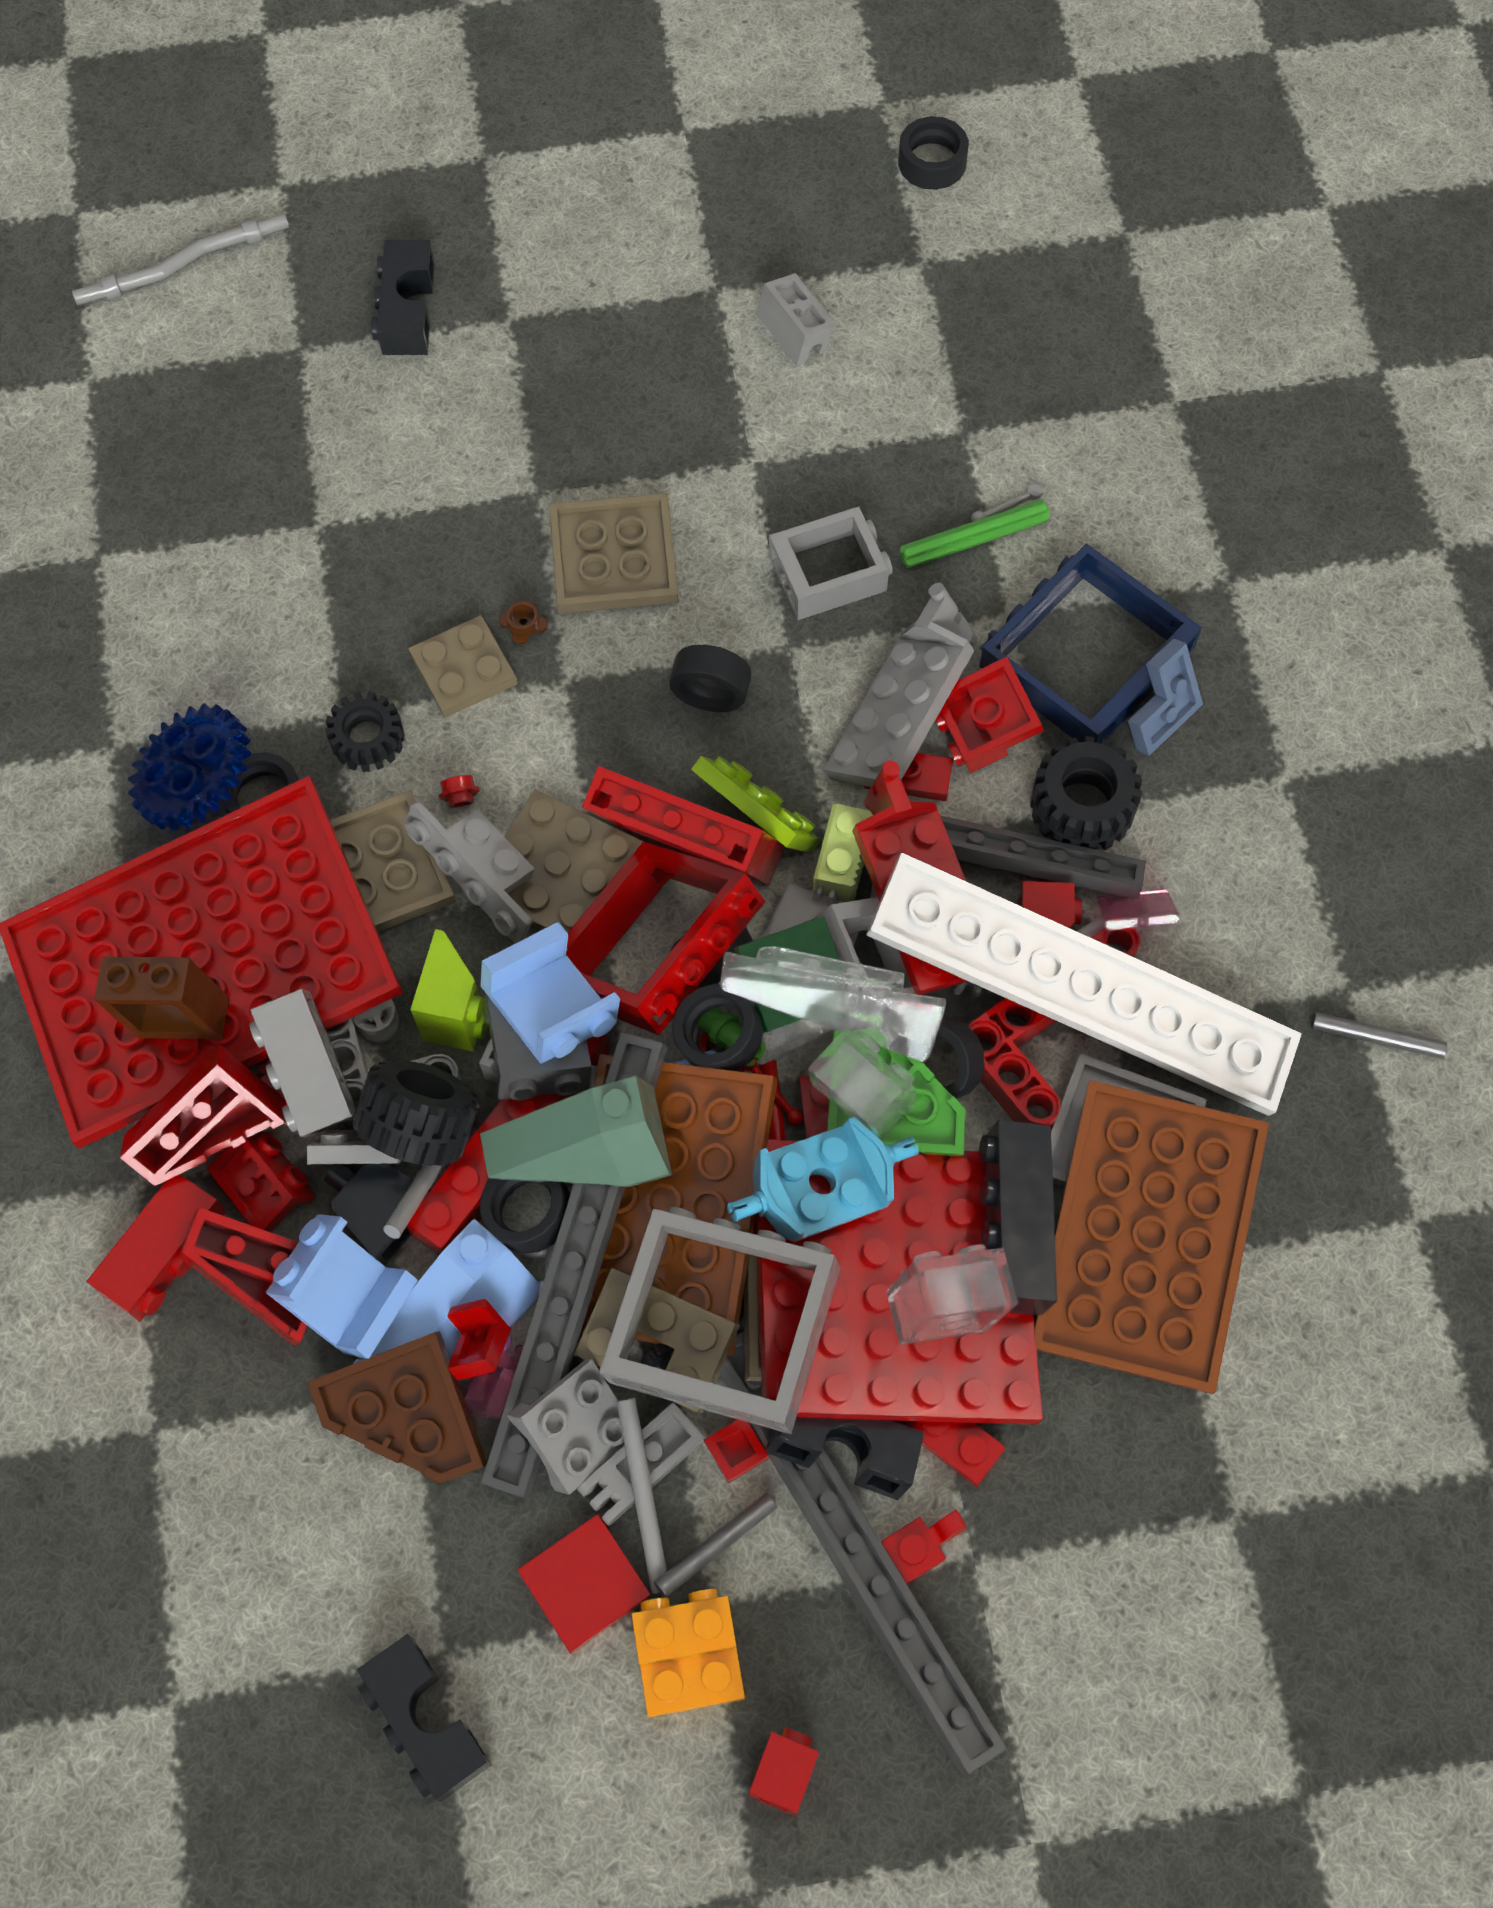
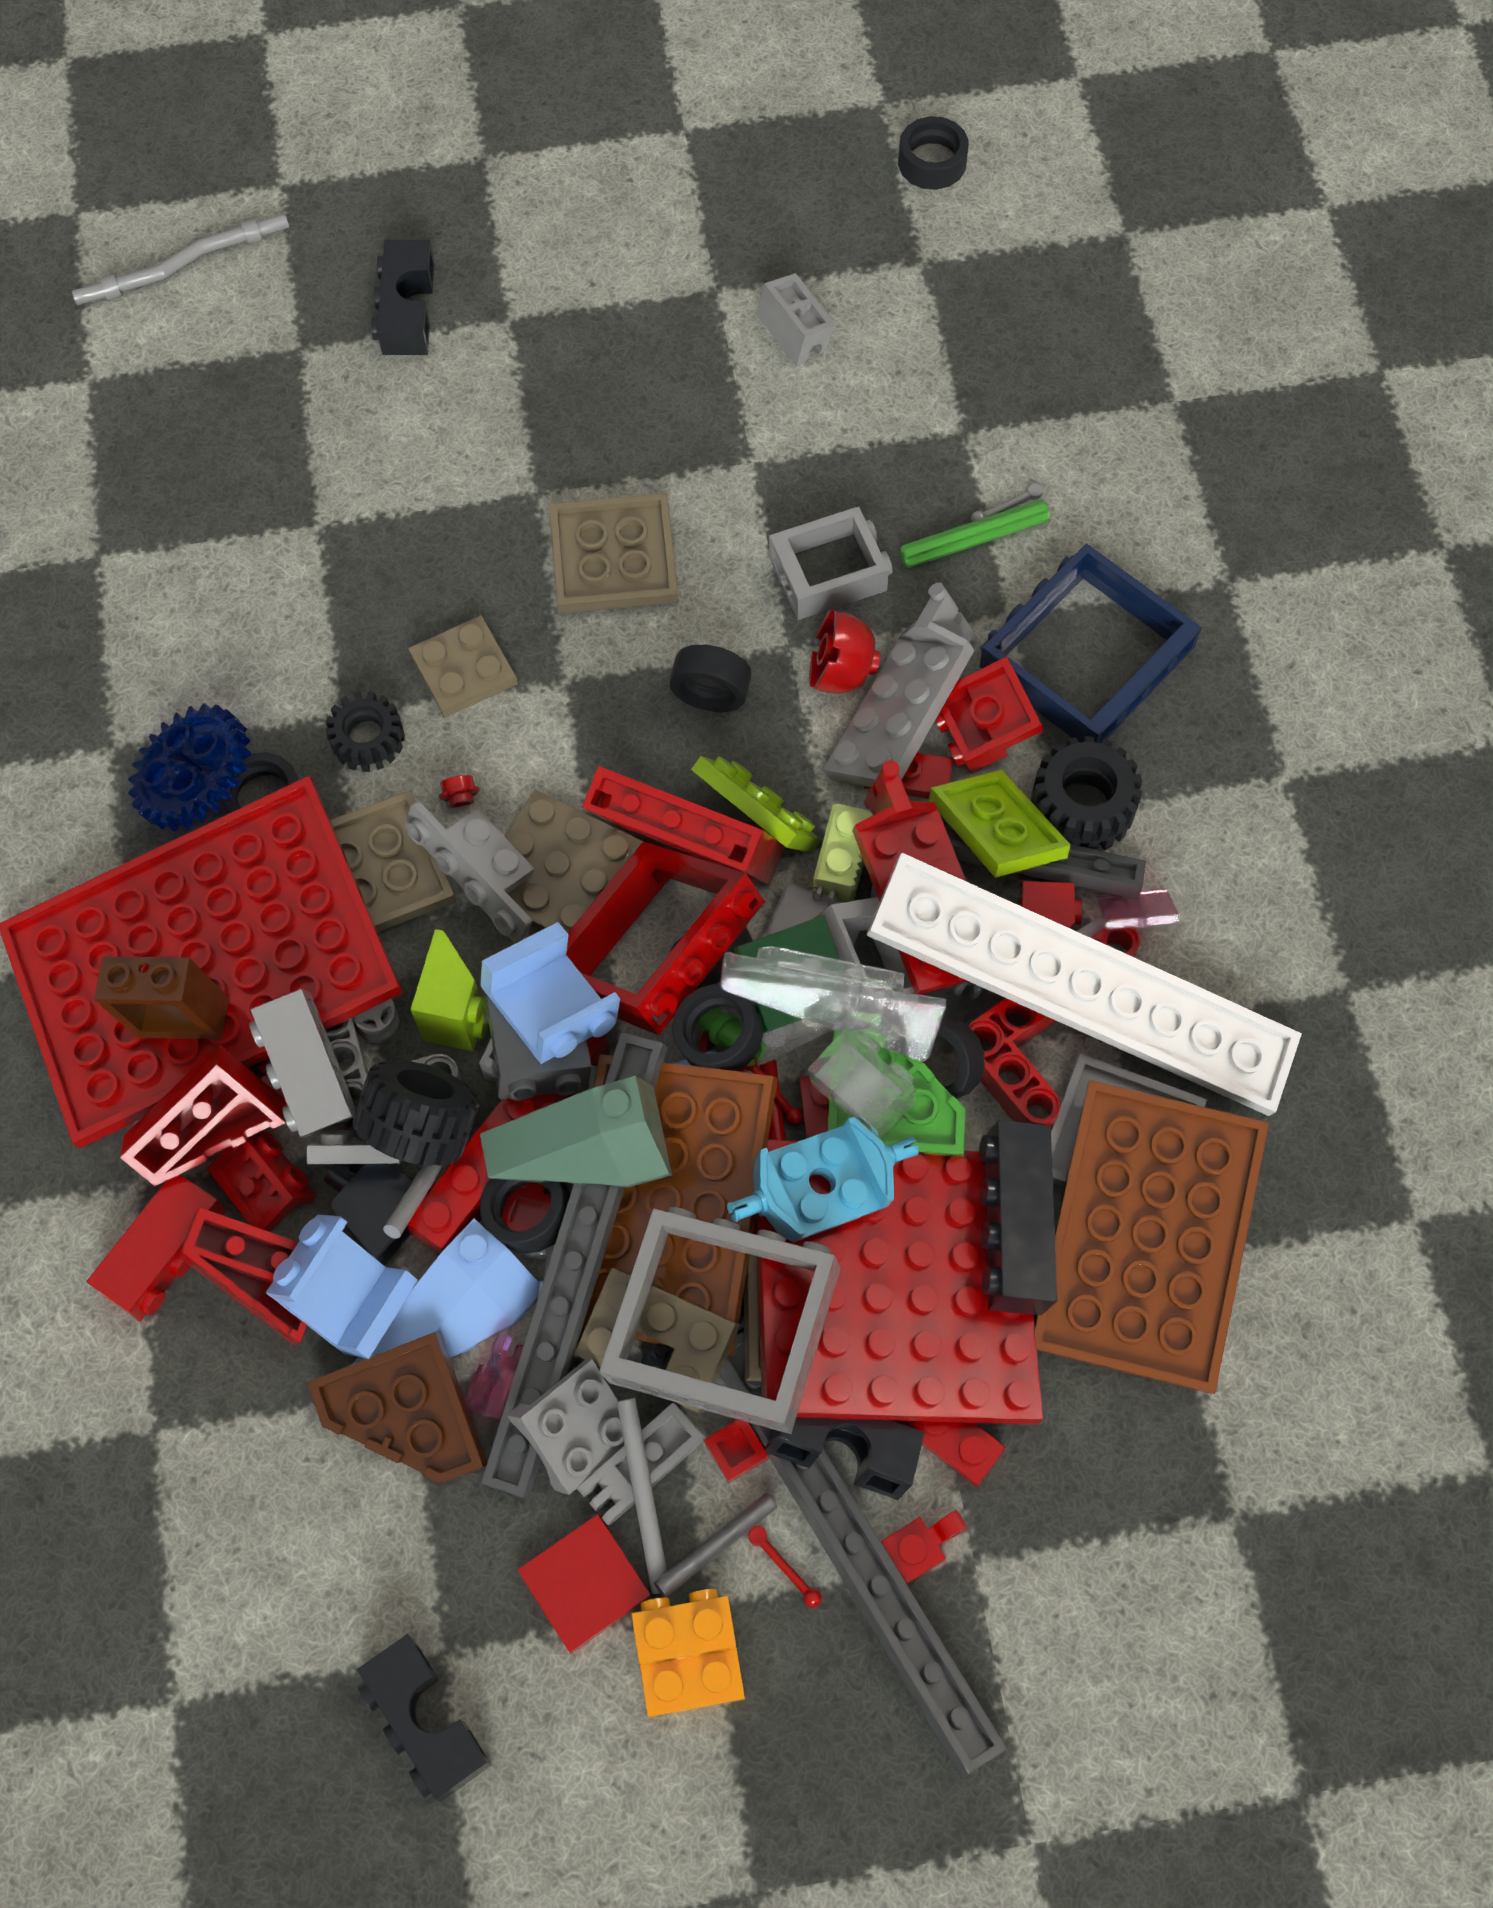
(480, 1339): red bracket -> none
(522, 611): reddish brown plate -> none
(526, 1207): none -> red plate
(758, 1537): none -> red hinge
(784, 1771): red brick -> none
(843, 655): none -> red cylinder
(951, 1294): clear brick -> none
(999, 823): none -> lime plate
(1174, 699): sand blue plate -> none
(1379, 1035): flat silver bar -> none

